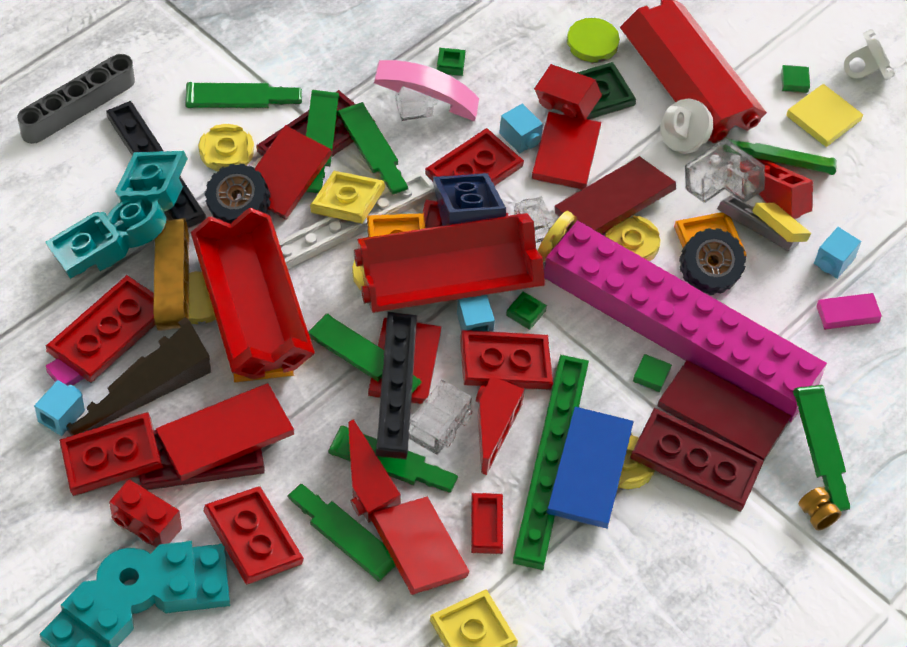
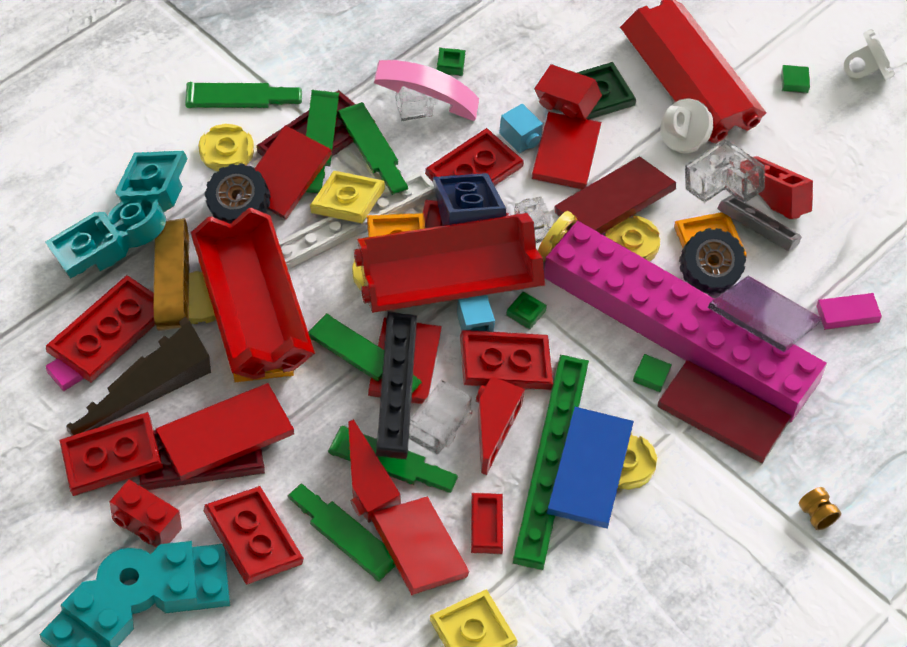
(59, 407): medium azure brick -> none
(76, 98): dark grey beam -> none
(139, 138): black tile -> none
(593, 39): lime tile -> none
(697, 459): dark red tile -> none
(765, 313): none -> clear purple piece
(781, 222): light yellow tile -> none
(788, 156): green piece -> none
(823, 442): green piece -> none
(824, 115): light yellow tile -> none
(837, 252): medium azure brick -> none

